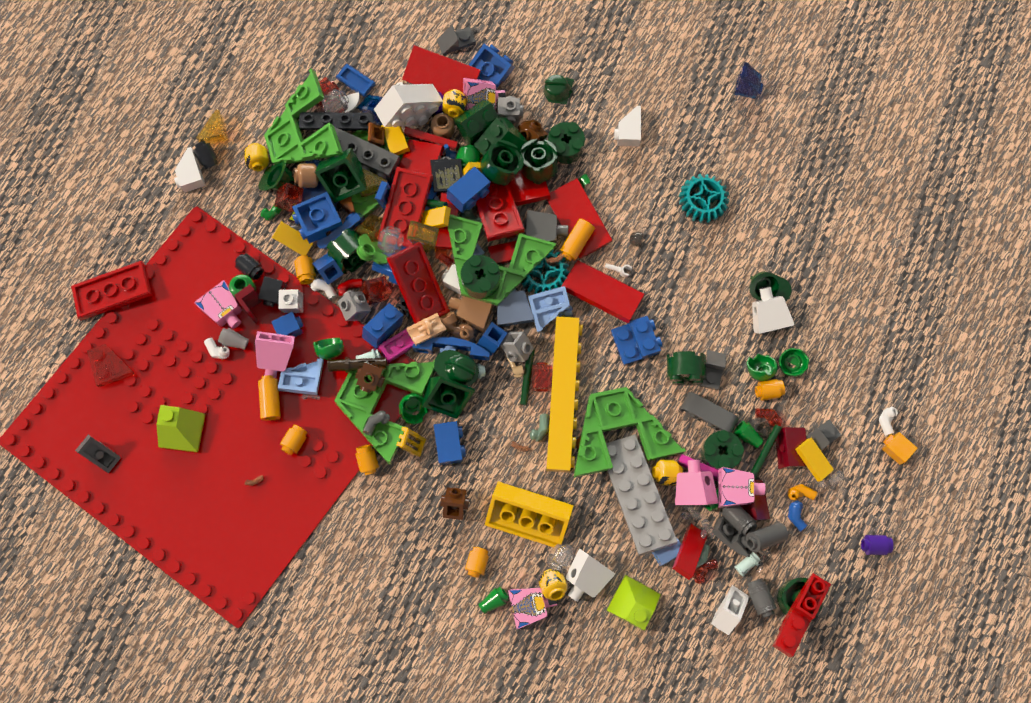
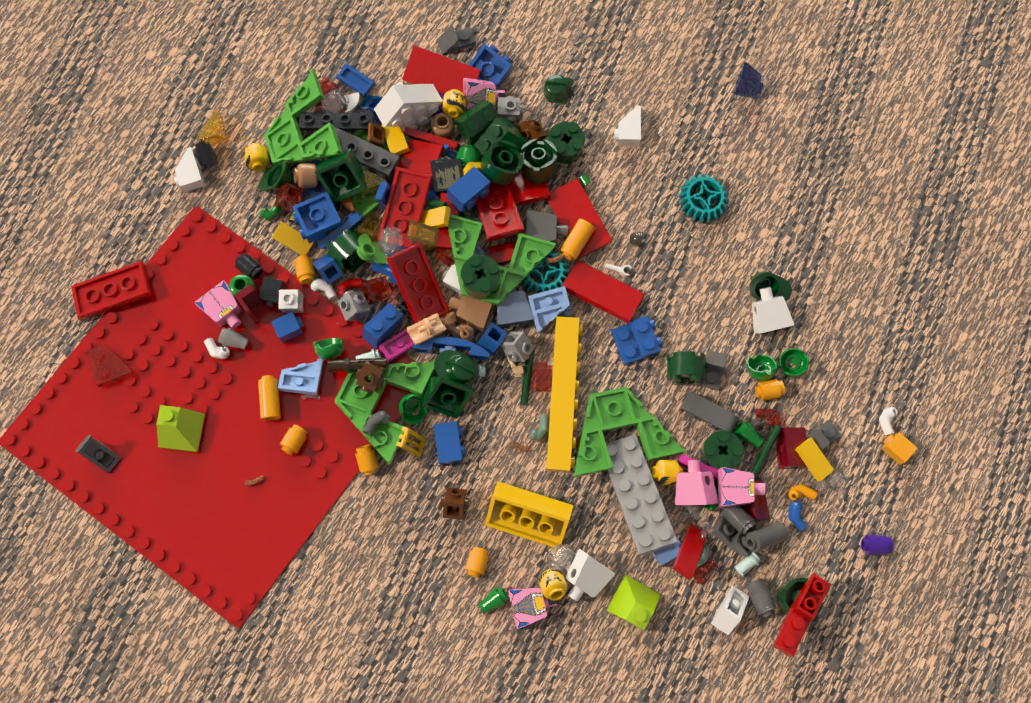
(273, 351): bright pink torso -> none

